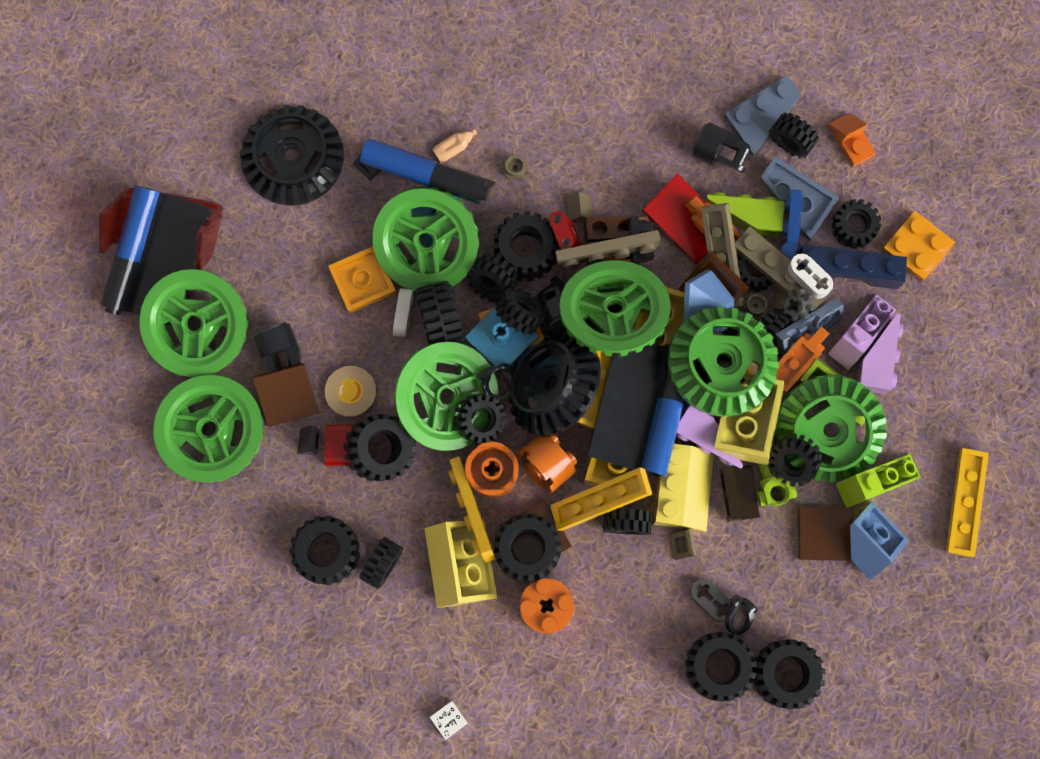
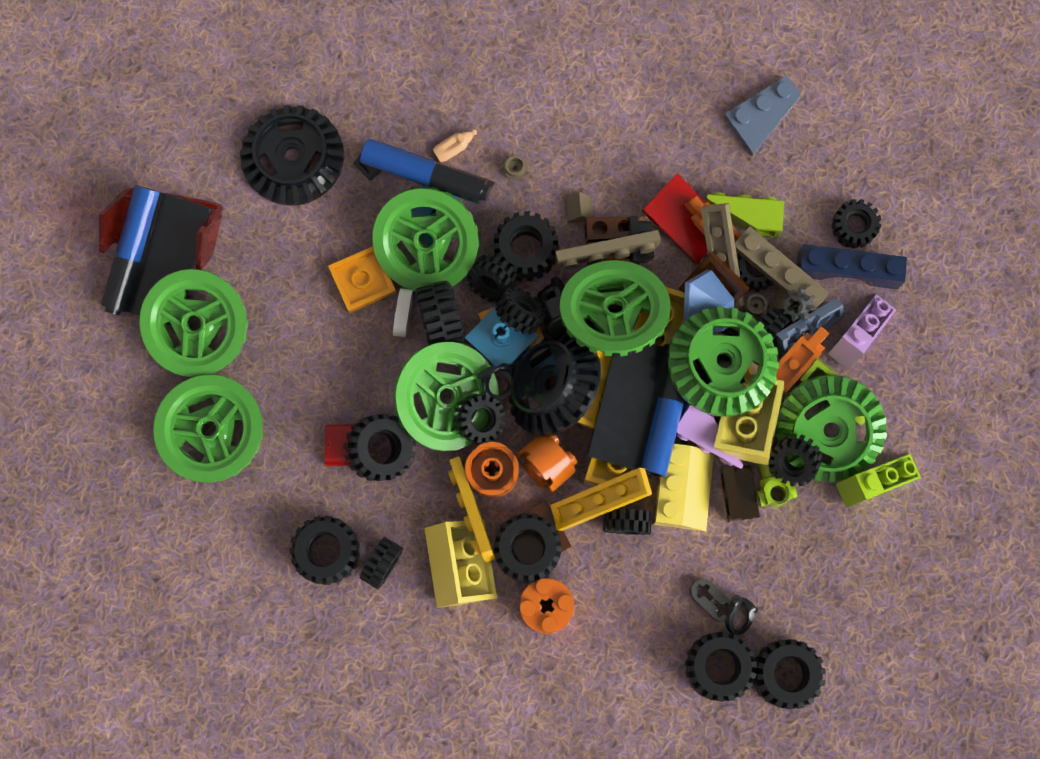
(276, 339): black piece -> none
(286, 394): reddish brown tile -> none
(308, 440): black slope -> none
(350, 391): tan tile -> none
(448, 720): white tile -> none
(564, 230): red piece -> none
(683, 544): dark tan slope -> none
(711, 143): black piece -> none
(792, 227): blue hinge -> none
(794, 135): black tyre -> none
(810, 275): white beam -> none
(817, 200): sand blue wing -> none
(824, 533): reddish brown tile -> none
(851, 138): orange slope -> none
(874, 541): medium blue slope -> none
(878, 364): lavender slope -> none
(921, 244): light orange plate -> none
(967, 502): yellow plate -> none

